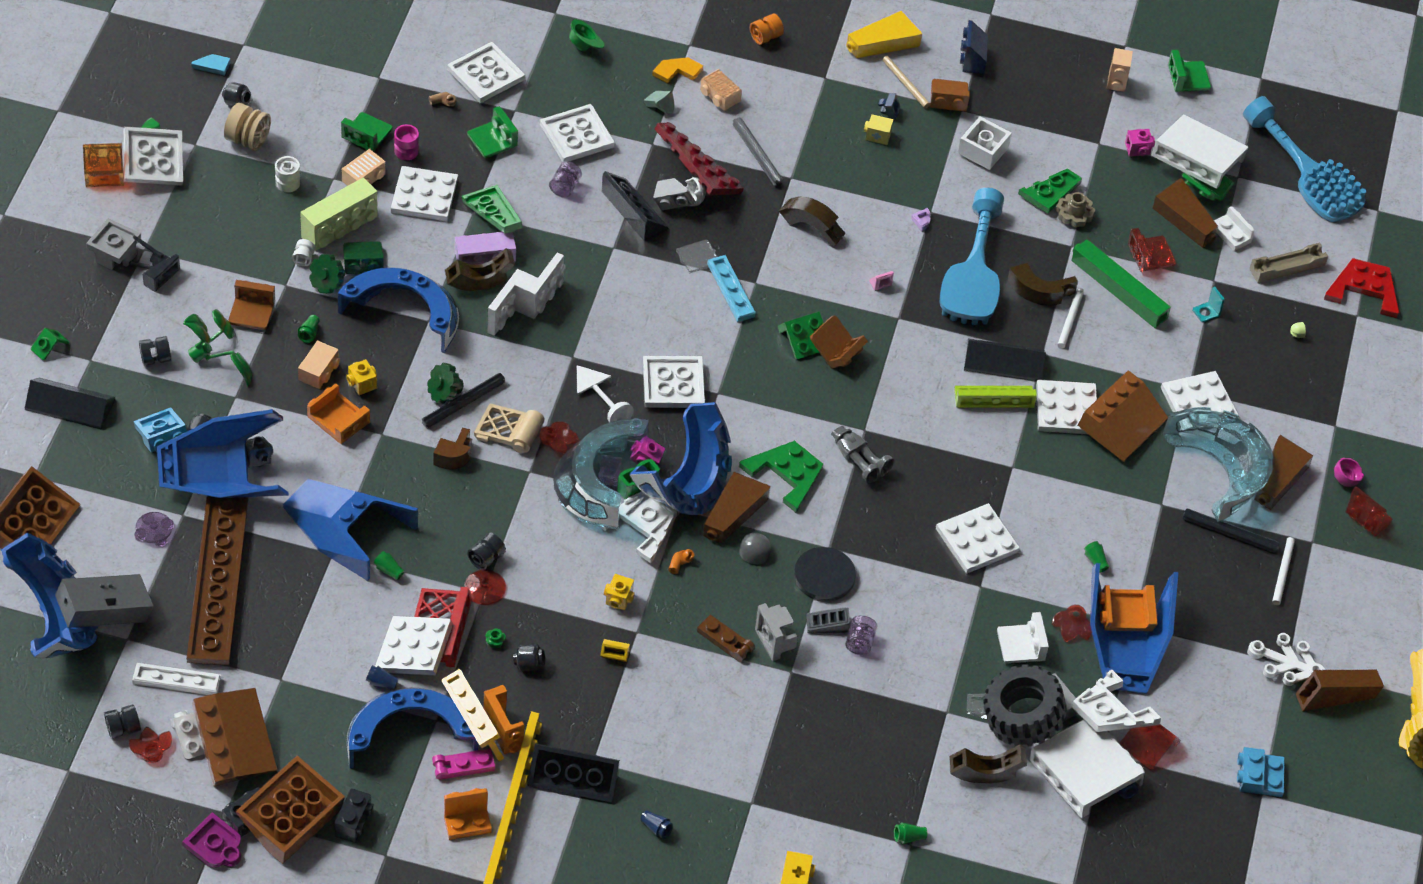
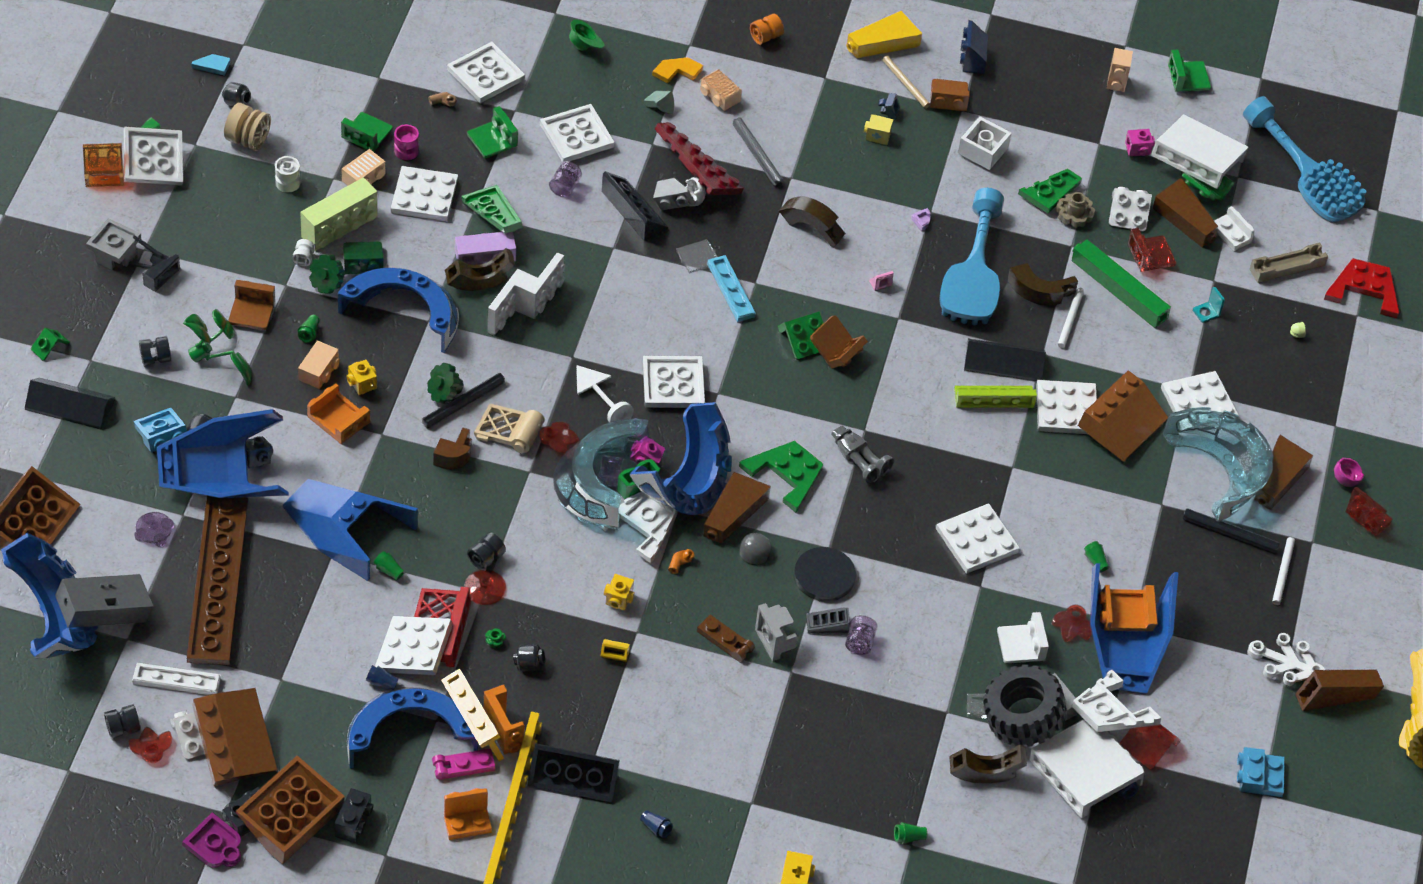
(1130, 208): none -> white bracket

